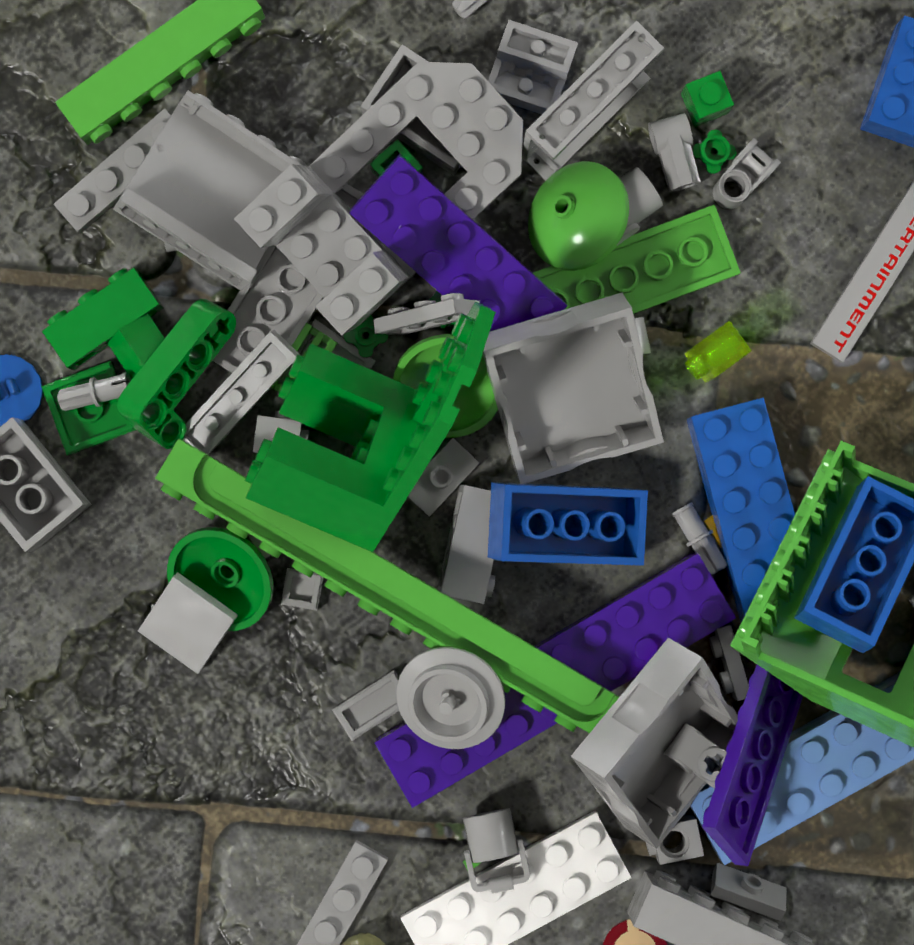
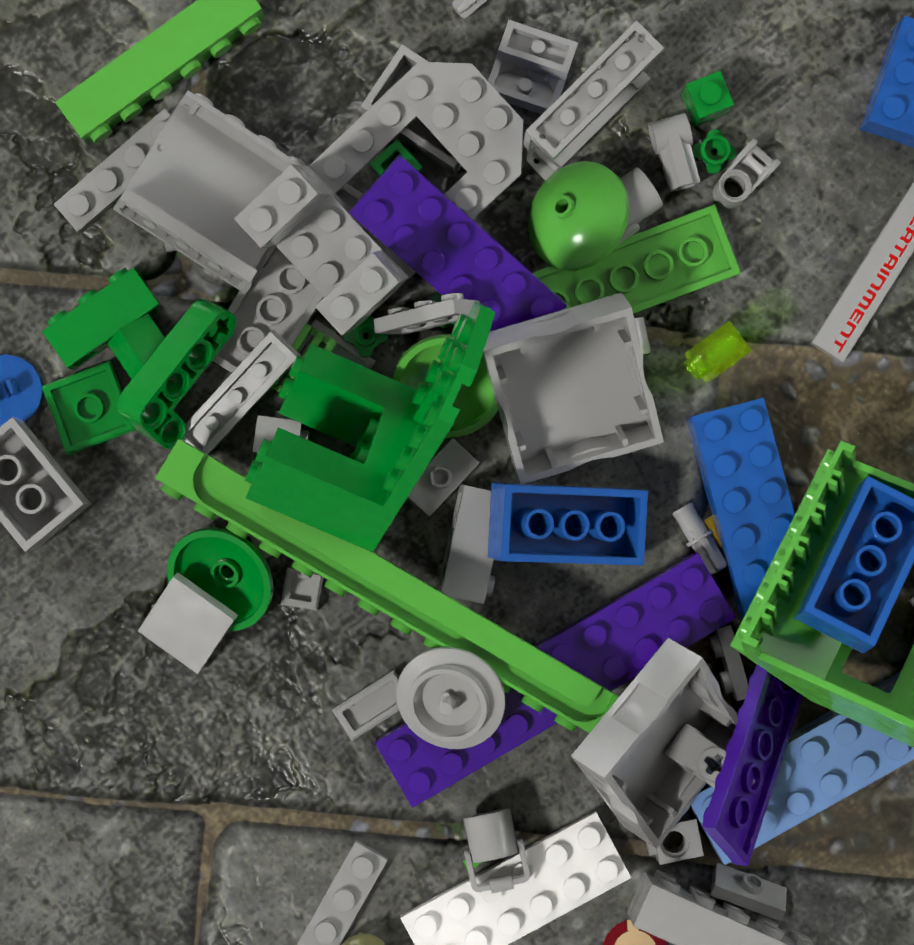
(93, 392): light grey axle -> none

